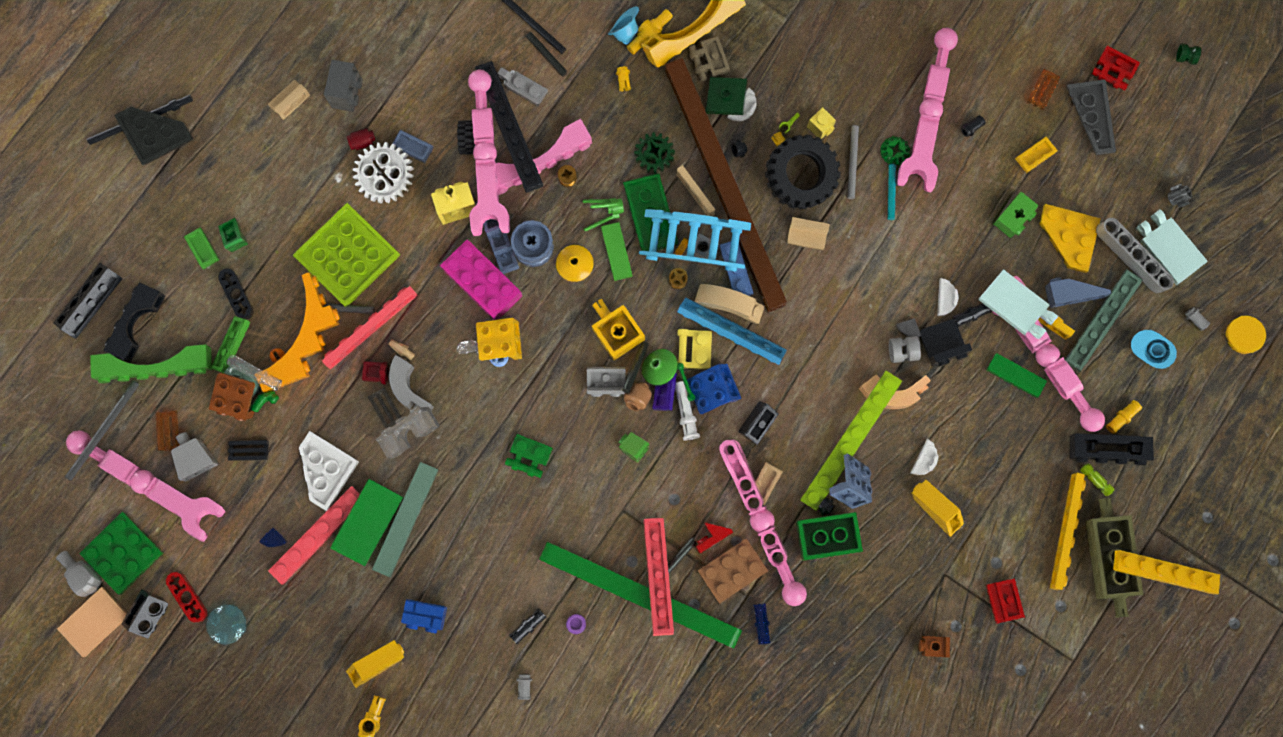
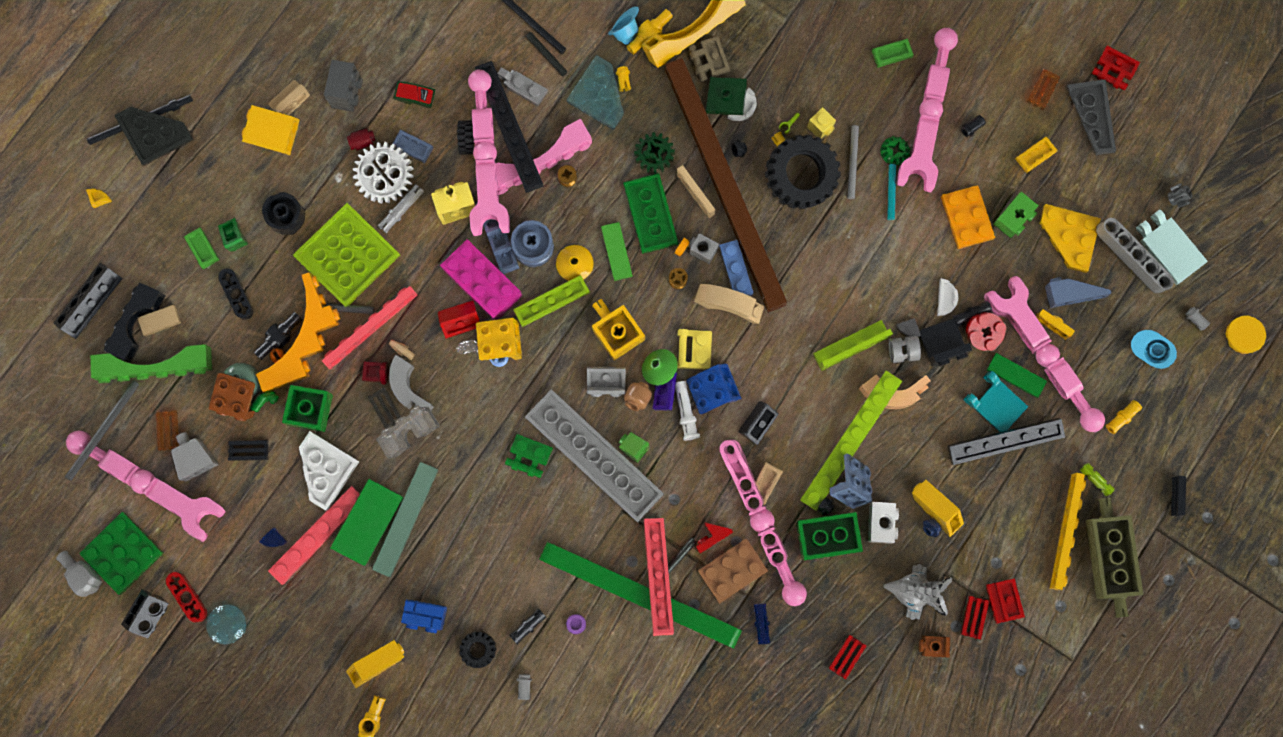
(93, 622): light nougat tile -> none
(97, 197): none -> yellow tile
(159, 320): none -> tan tile
(230, 343): bright green tile -> none
(254, 372): clear axle -> none
(270, 130): none -> yellow panel
(277, 335): none -> black pin
(287, 204): none -> black brick
(307, 408): none -> green brick
(395, 214): none -> light grey pin
(414, 93): none -> slope
(458, 319): none -> red panel
(465, 647): none -> black tyre
(551, 301): none -> lime plate
(594, 455): none -> light grey plate
(598, 94): none -> clear light blue plate
(613, 206): bright green plant -> none
(635, 367): pearl dark grey bar -> none
(690, 396): green hinge -> none
(694, 221): medium azure fence -> none
(732, 331): dark azure plate -> none
(808, 233): tan panel -> none
(852, 345): none -> lime fence
(856, 643): none -> red tile
(876, 533): none -> white brick
(892, 53): none -> bright green tile
(916, 592): none -> light grey piece
(926, 459): white tile -> none
(931, 527): none -> dark blue plate
(968, 217): none -> light orange plate
(975, 334): none -> plate
(978, 635): none -> red tile
(997, 404): none -> teal flag
(1006, 441): none -> plate
(1017, 305): light aqua tile -> none
(1103, 320): sand green tile -> none
(1143, 449): black brick -> none
(1166, 572): yellow plate -> none
(1178, 496): none -> black tile
(1188, 54): dark green wheel -> none

